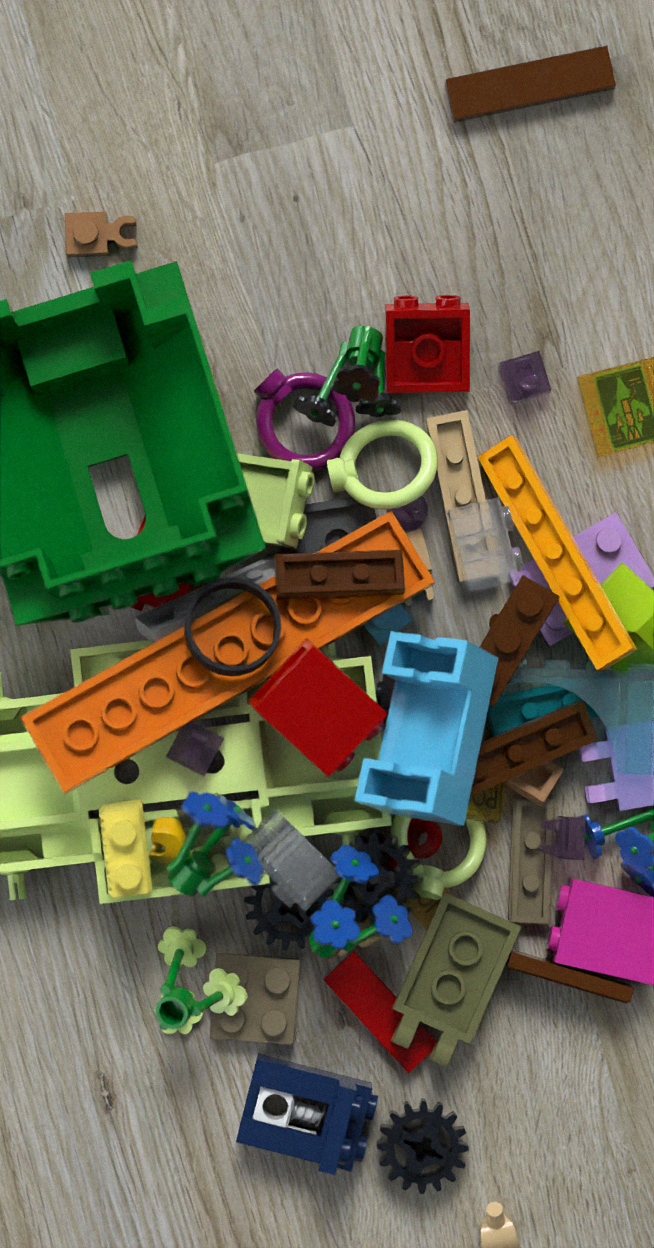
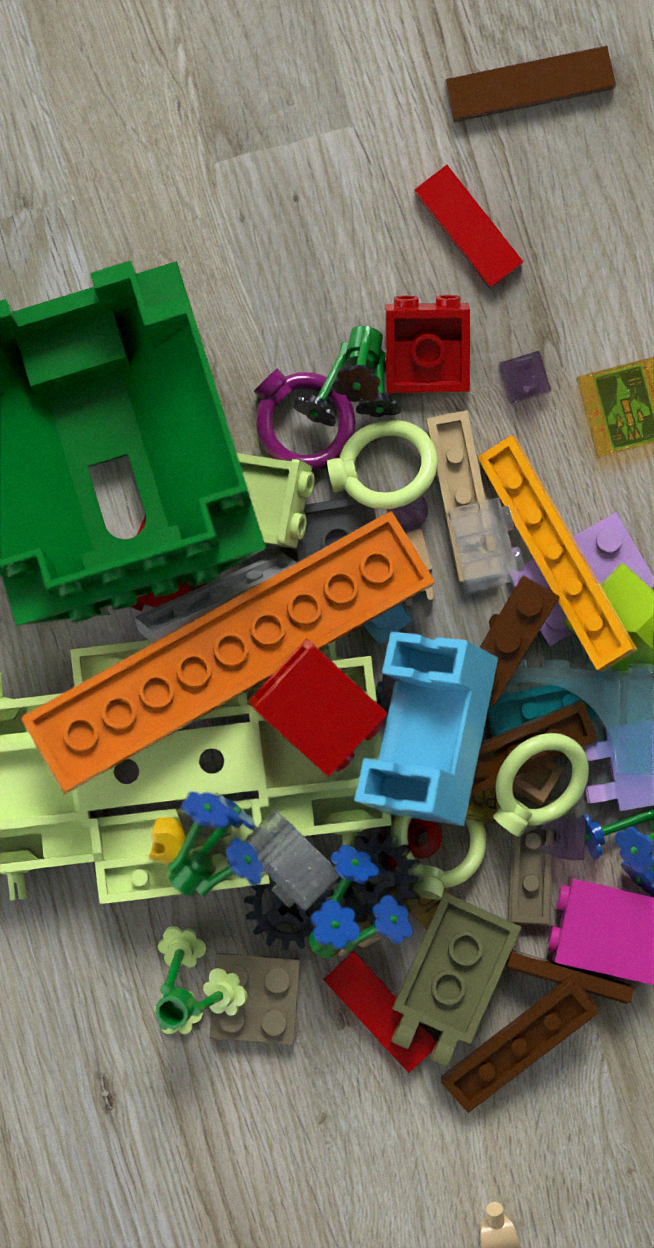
(90, 234): medium nougat plate -> none
(125, 848): light yellow brick -> none
(195, 748): clear purple tile -> none
(232, 583): black tyre -> none
(339, 574): reddish brown tile -> none
(340, 1136): dark blue brick -> none
(415, 1163): black gear -> none
(468, 226): none -> red tile
(515, 815): none -> yellowish green piece
(520, 1044): none -> reddish brown plate

